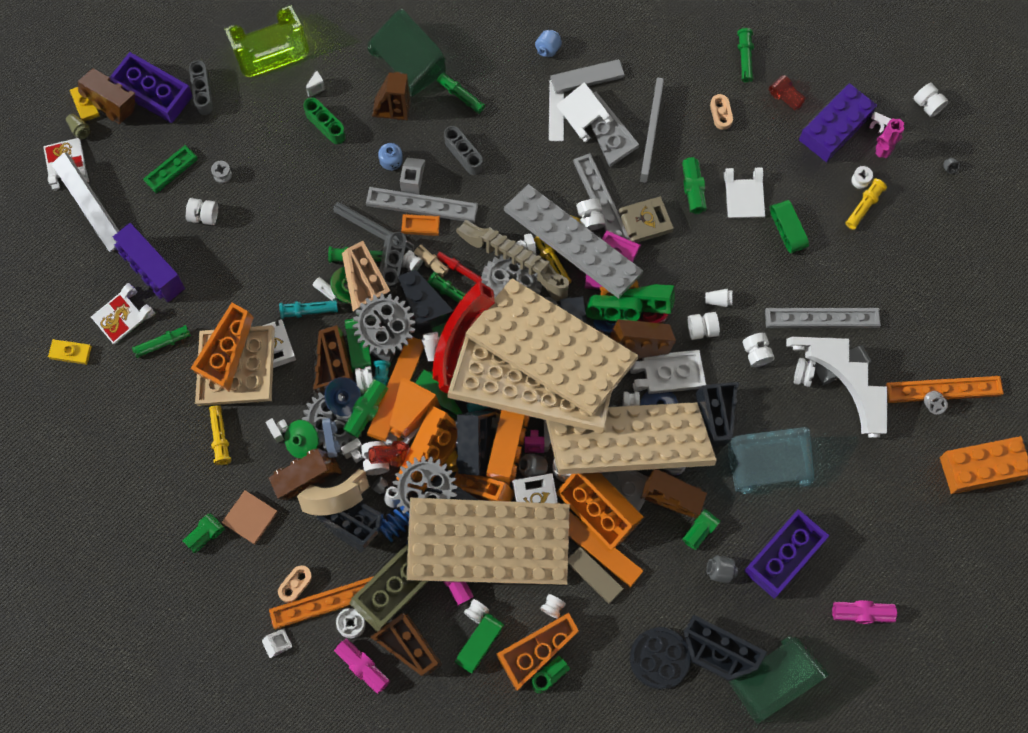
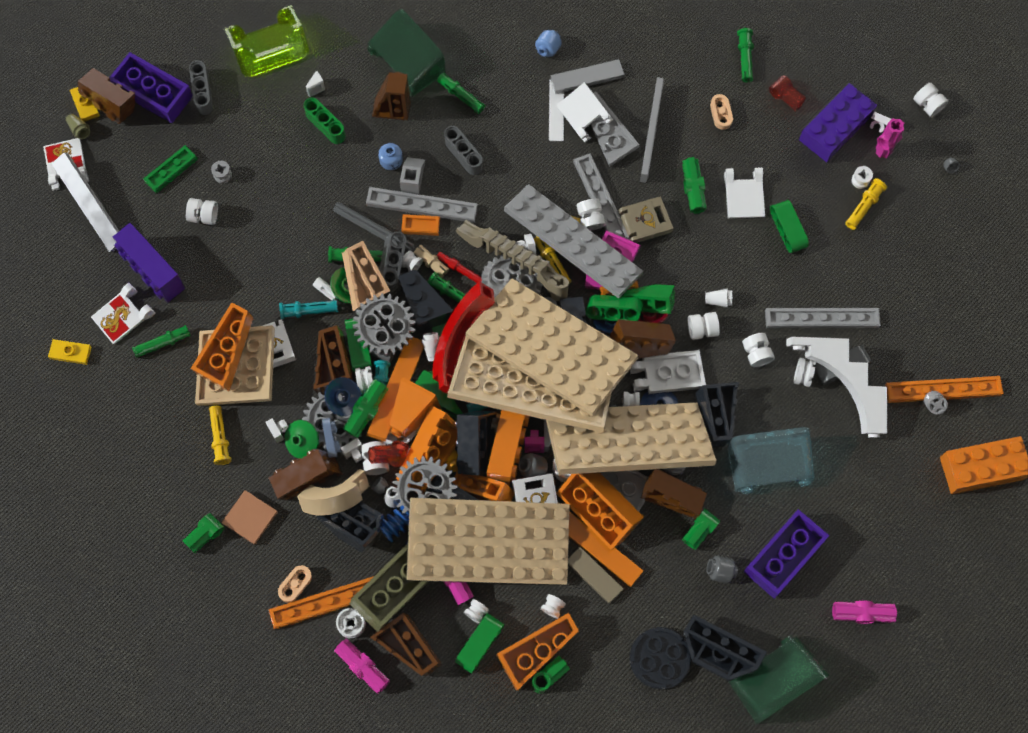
(276, 643): white slope -> none

